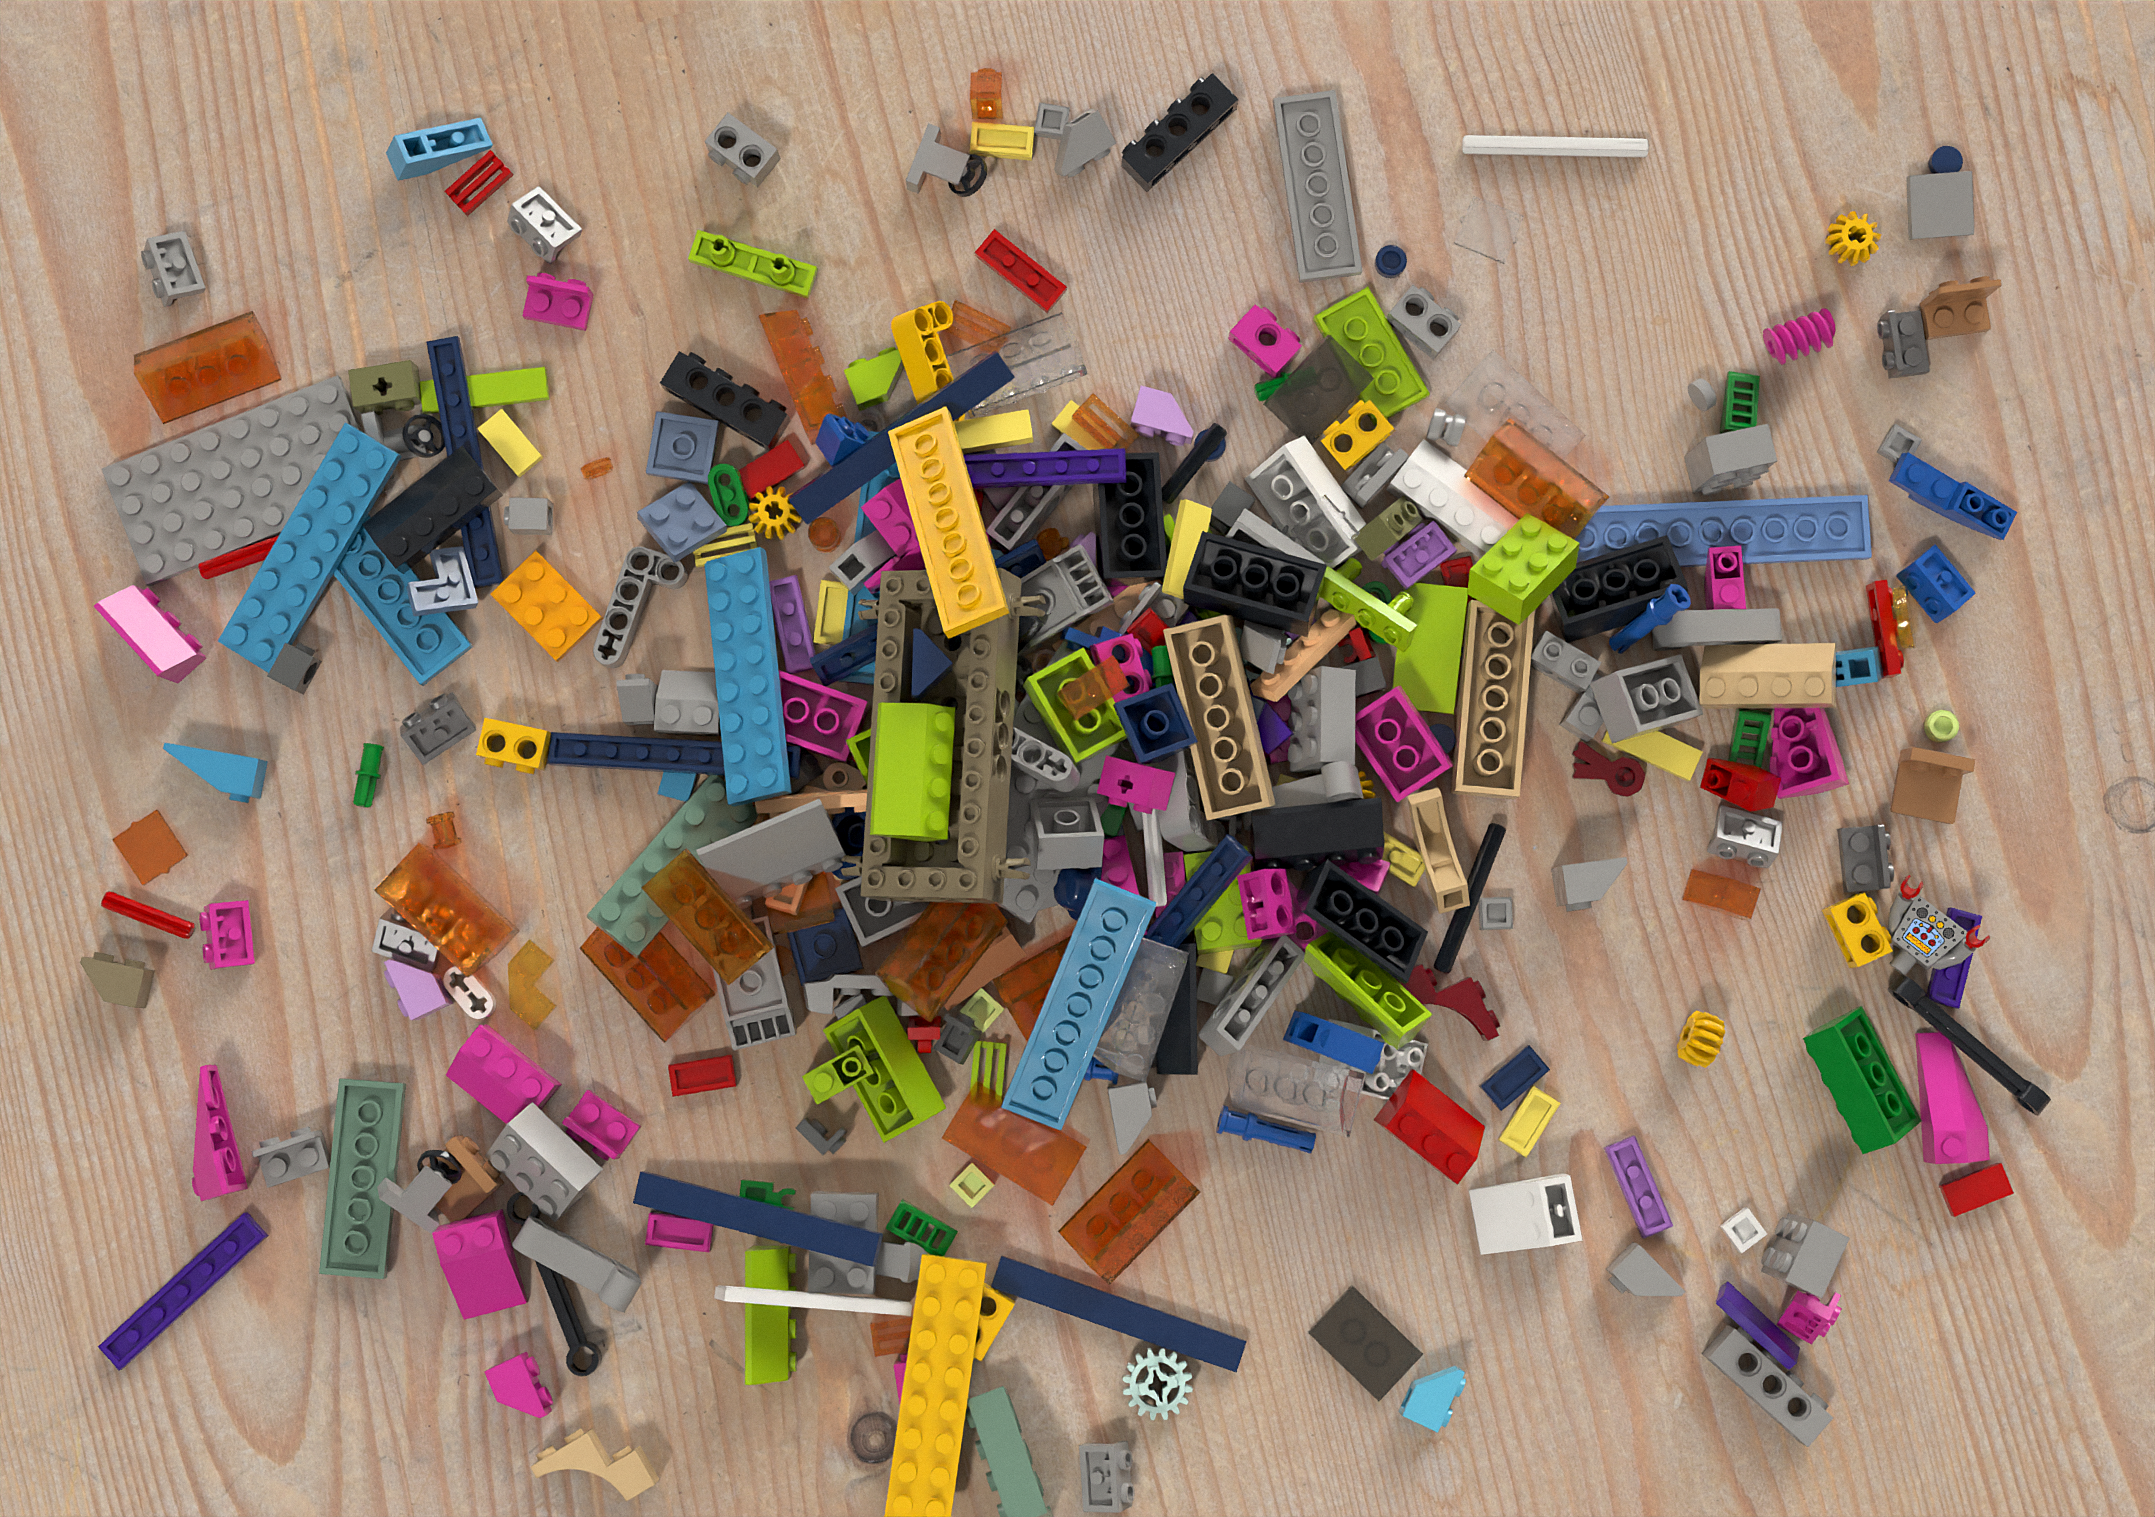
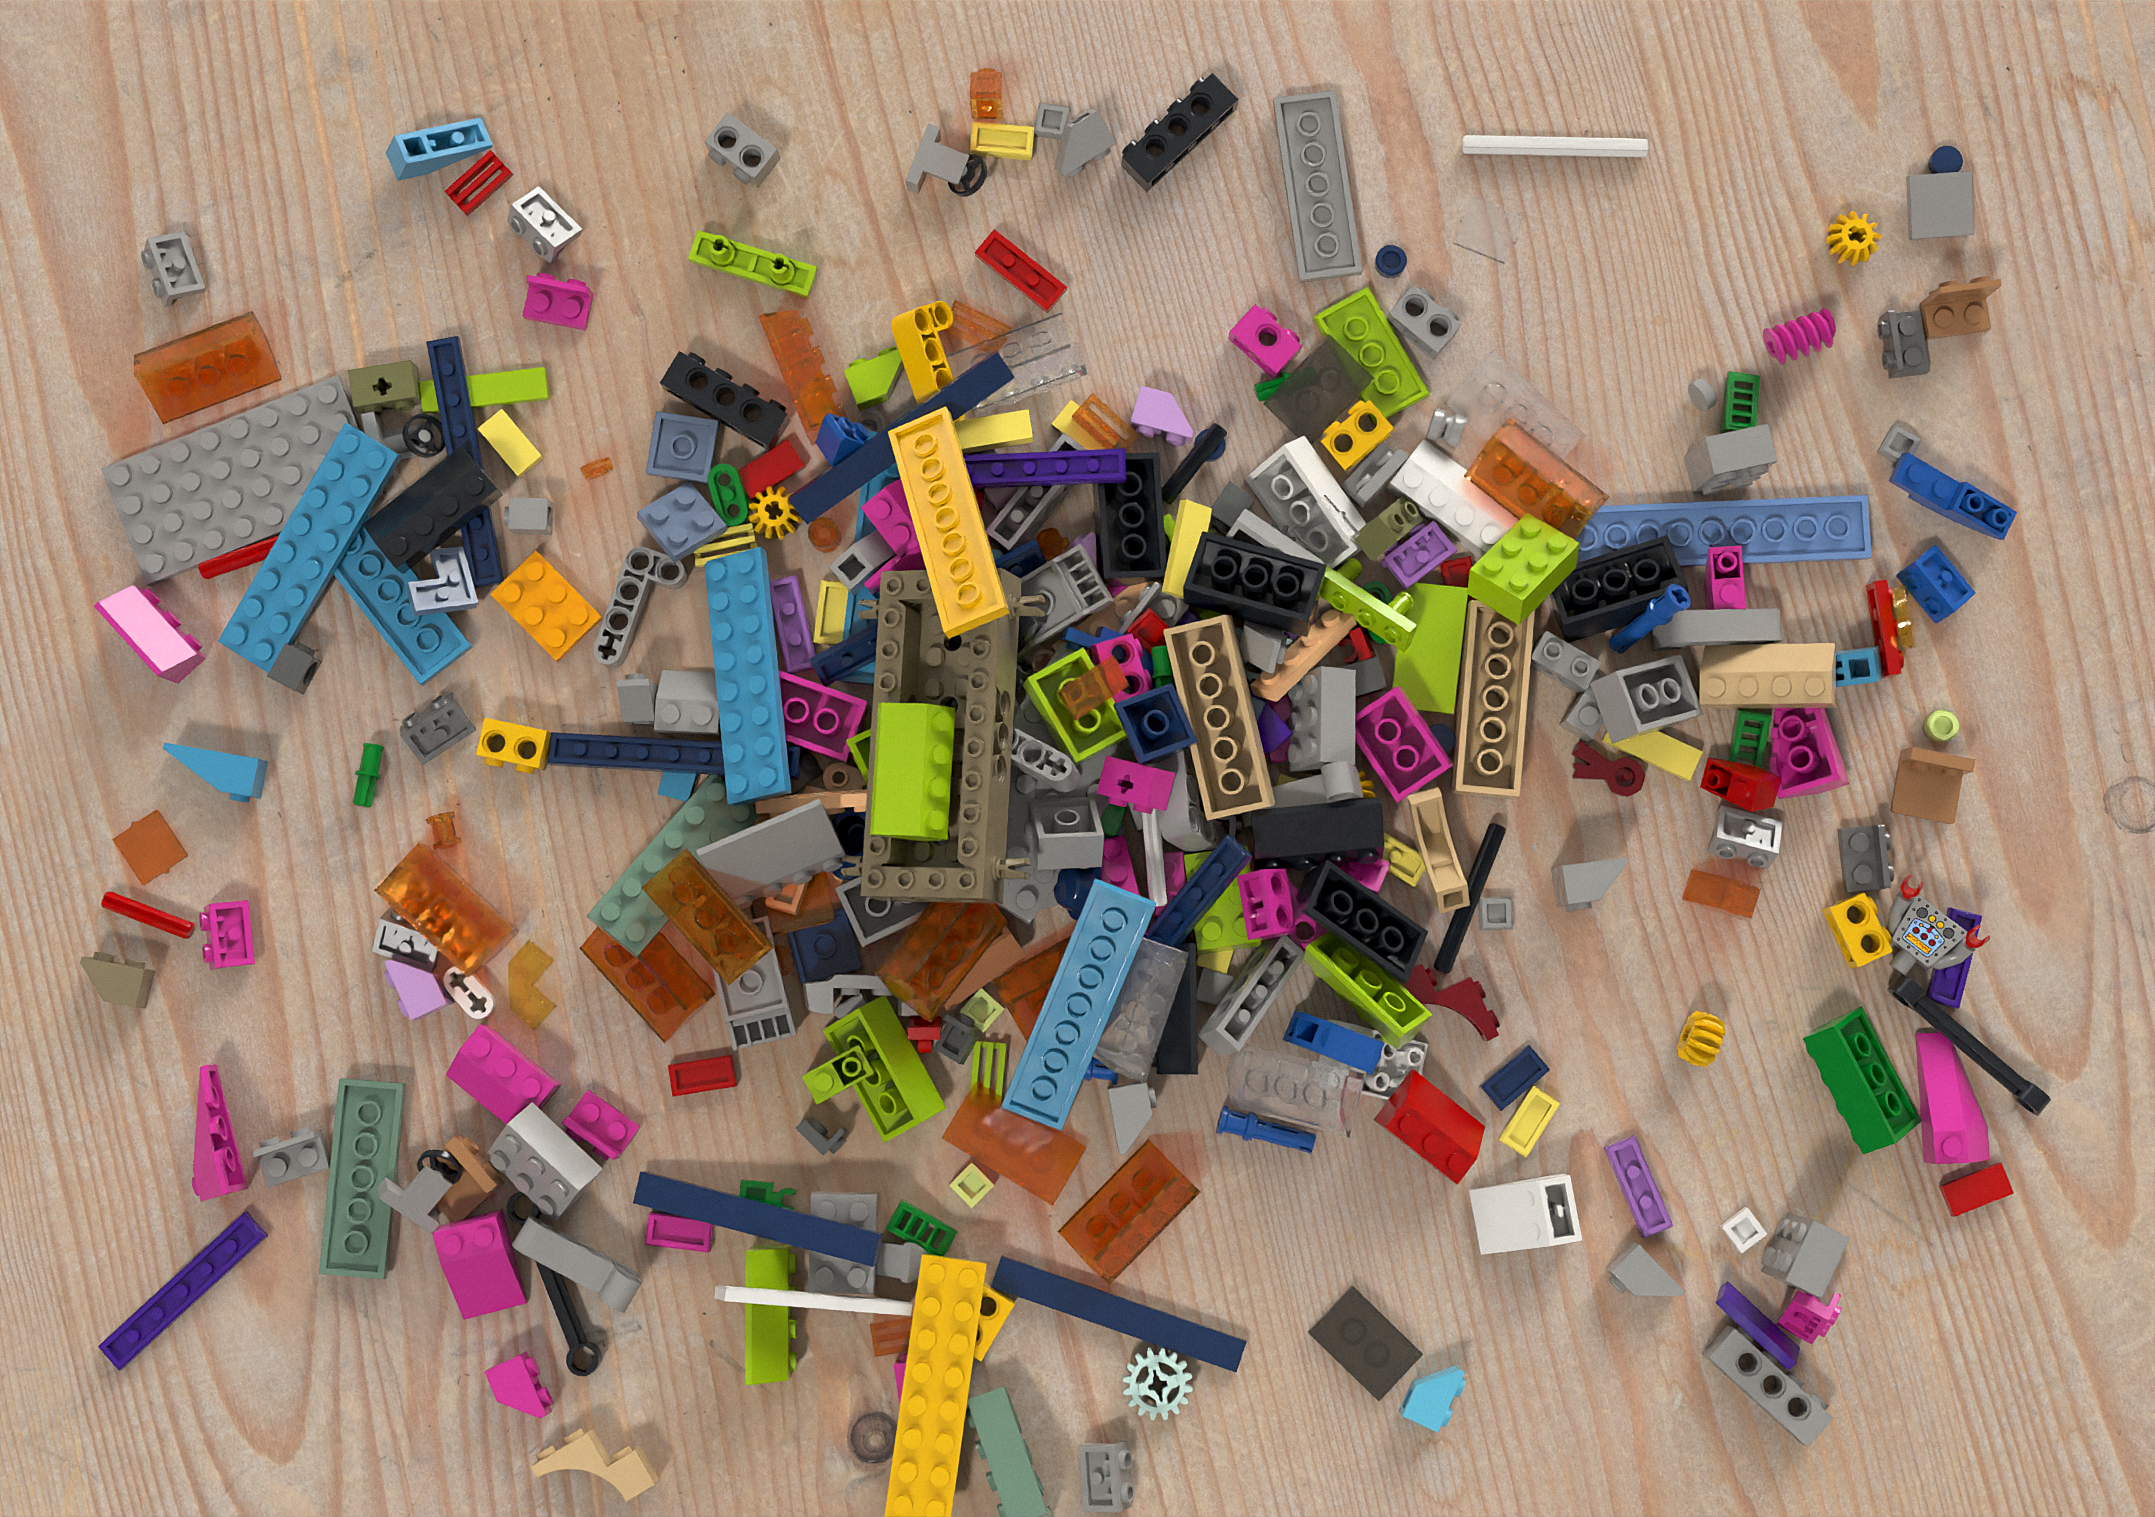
(928, 665): dark blue slope -> none

